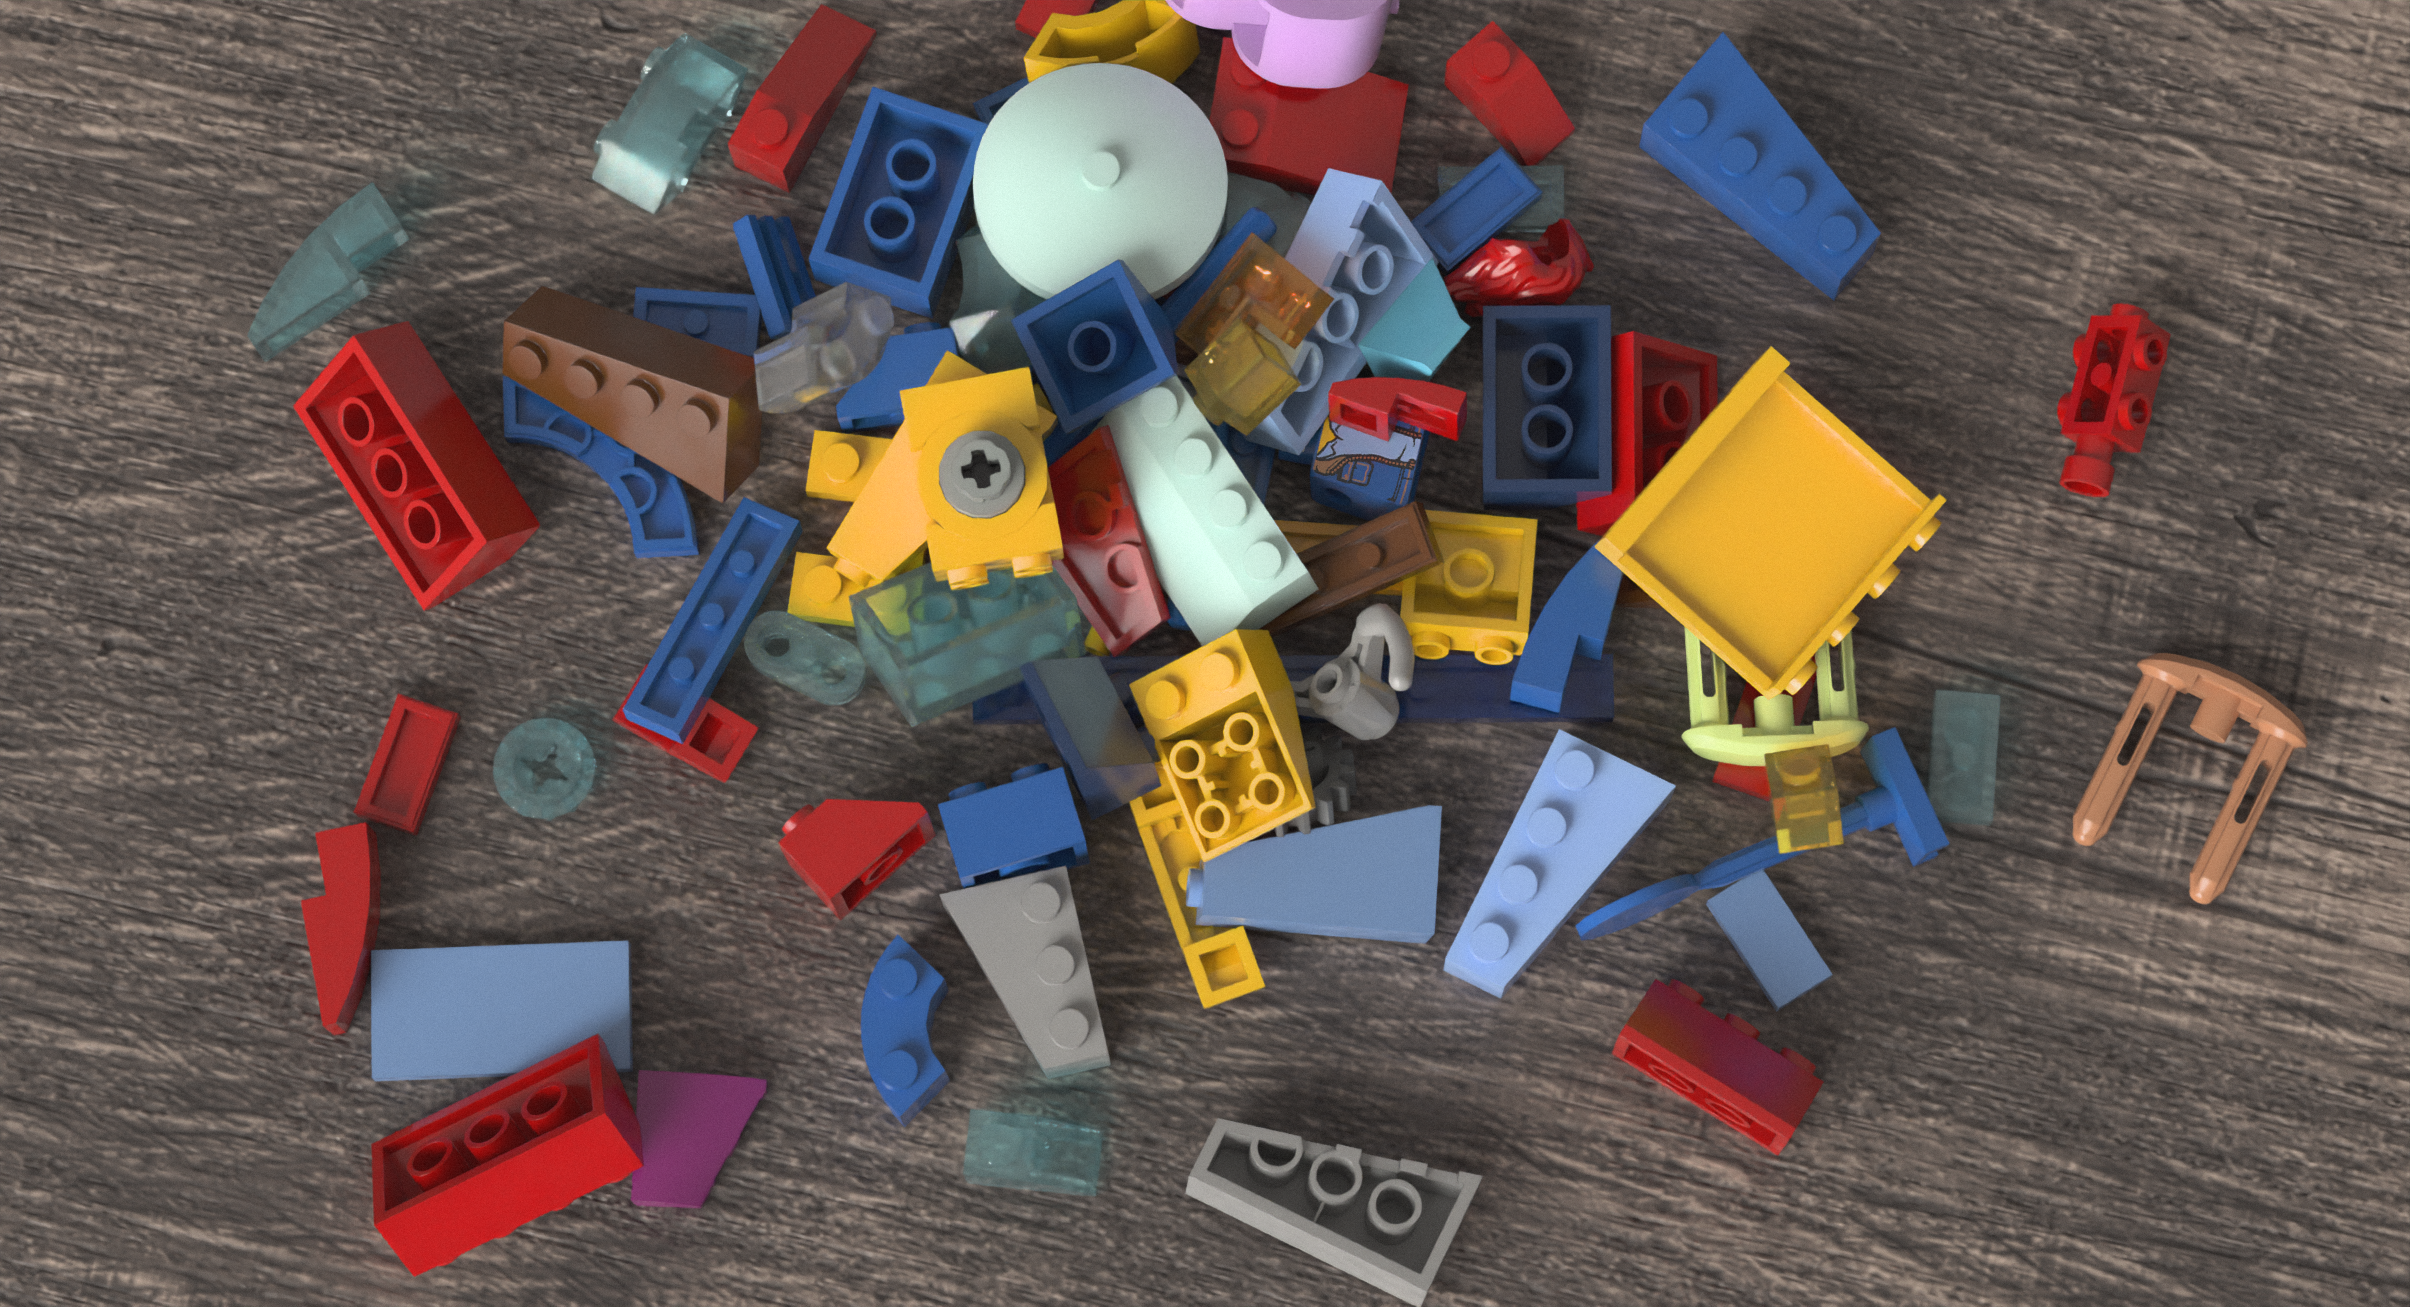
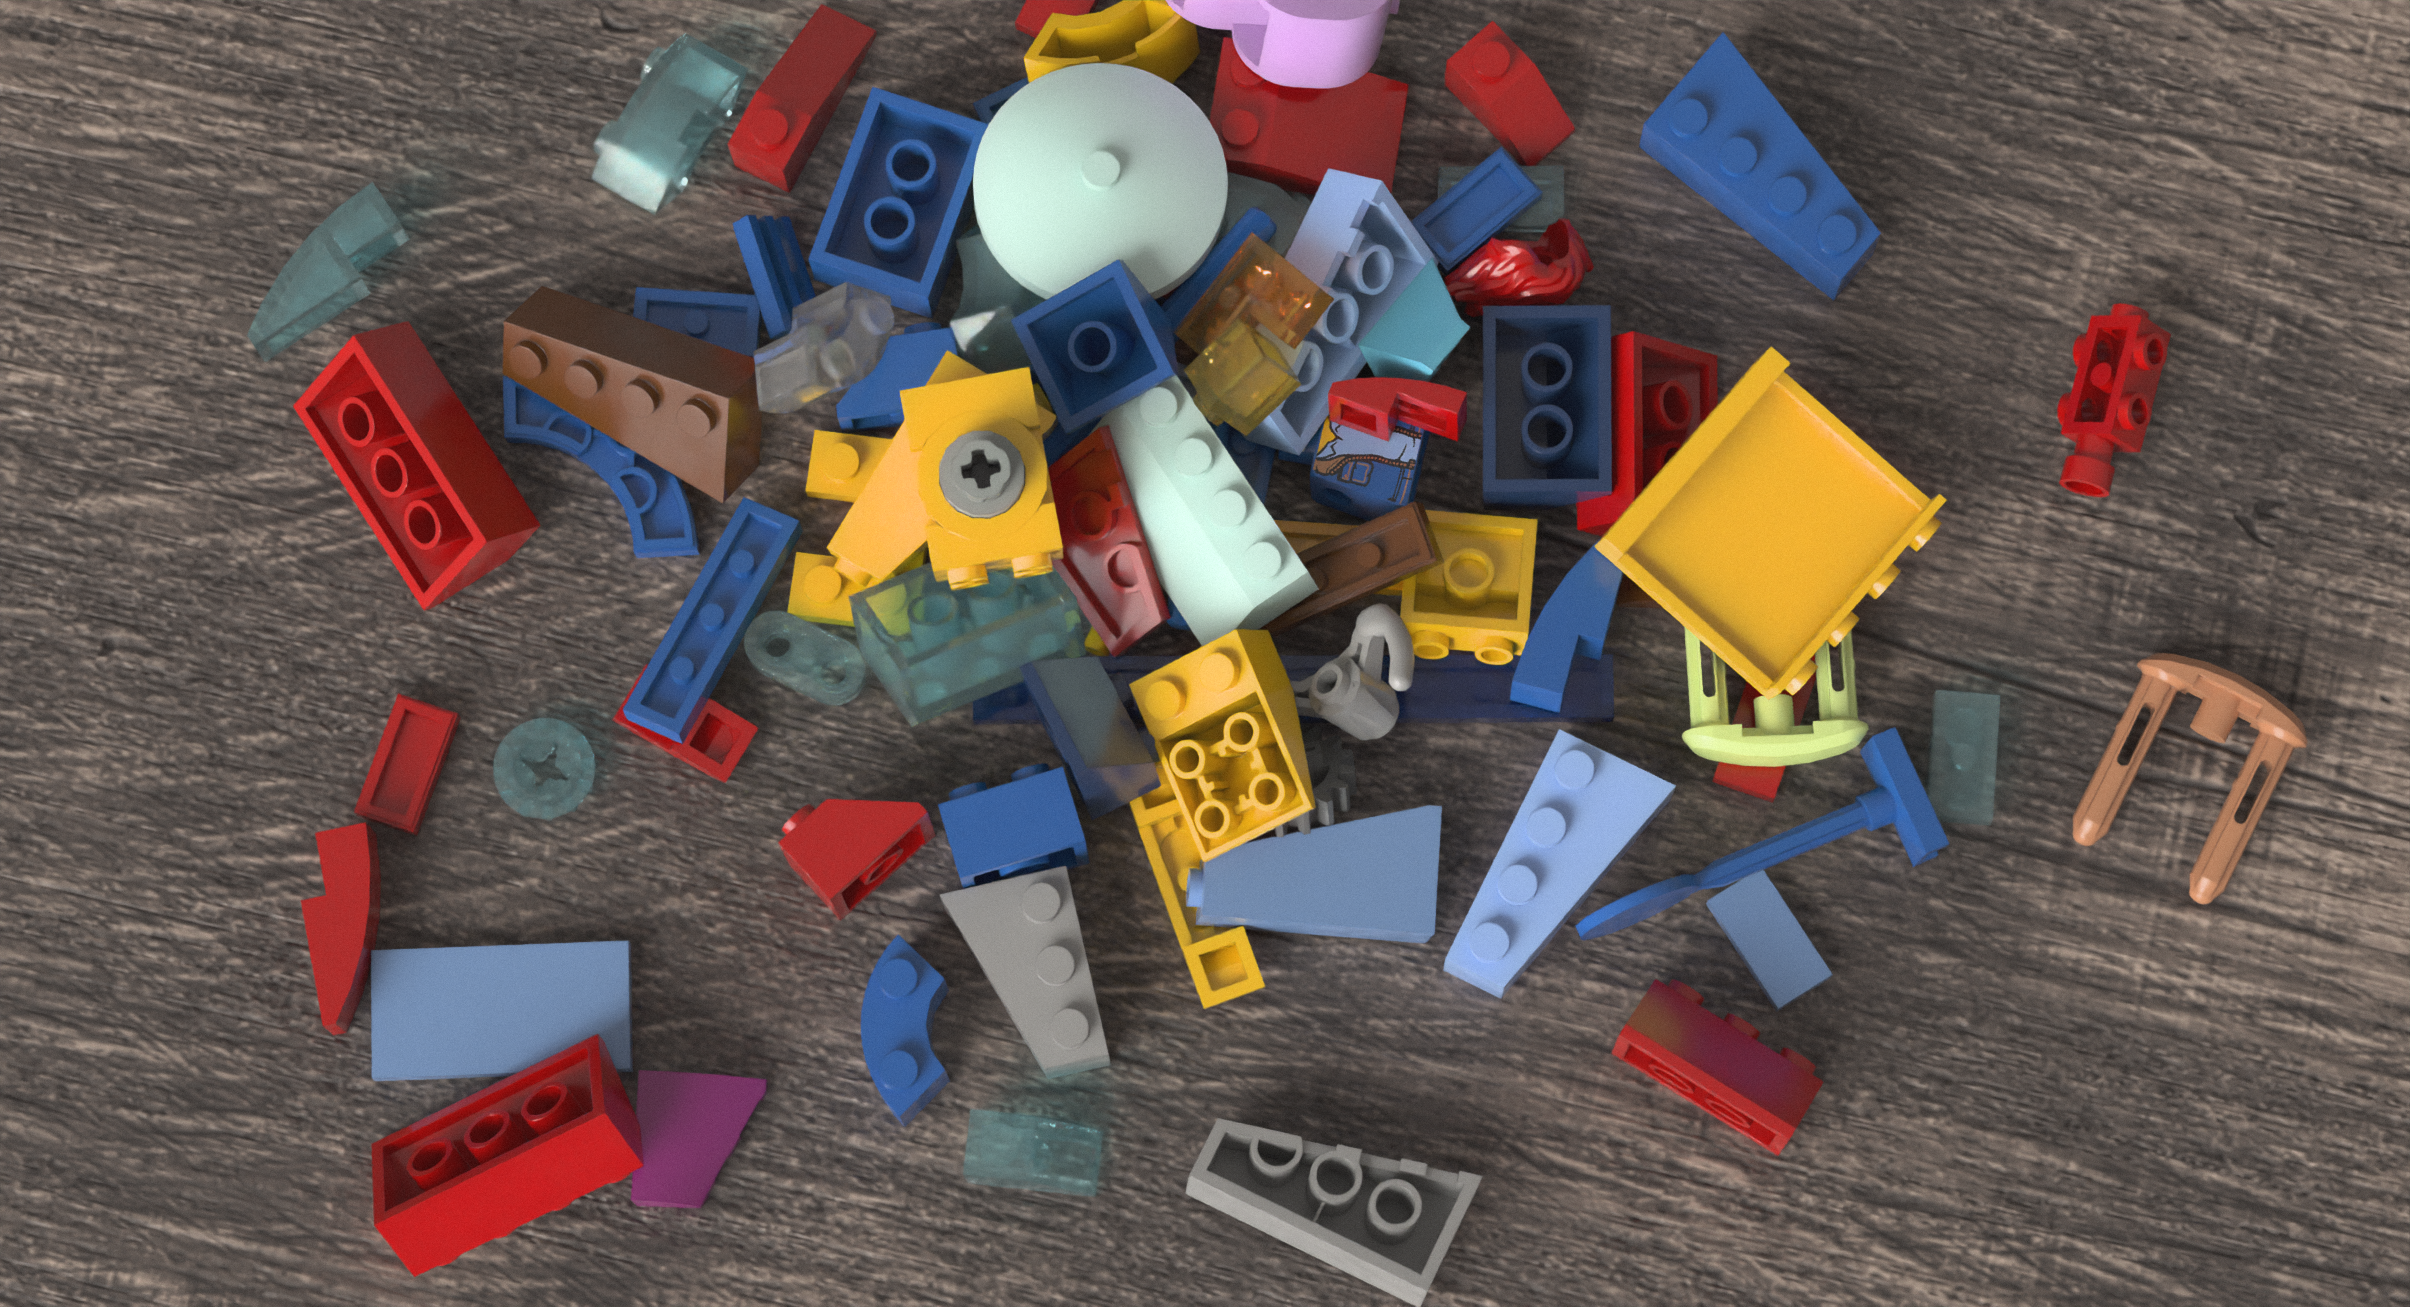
(1803, 798): clear yellow brick -> none

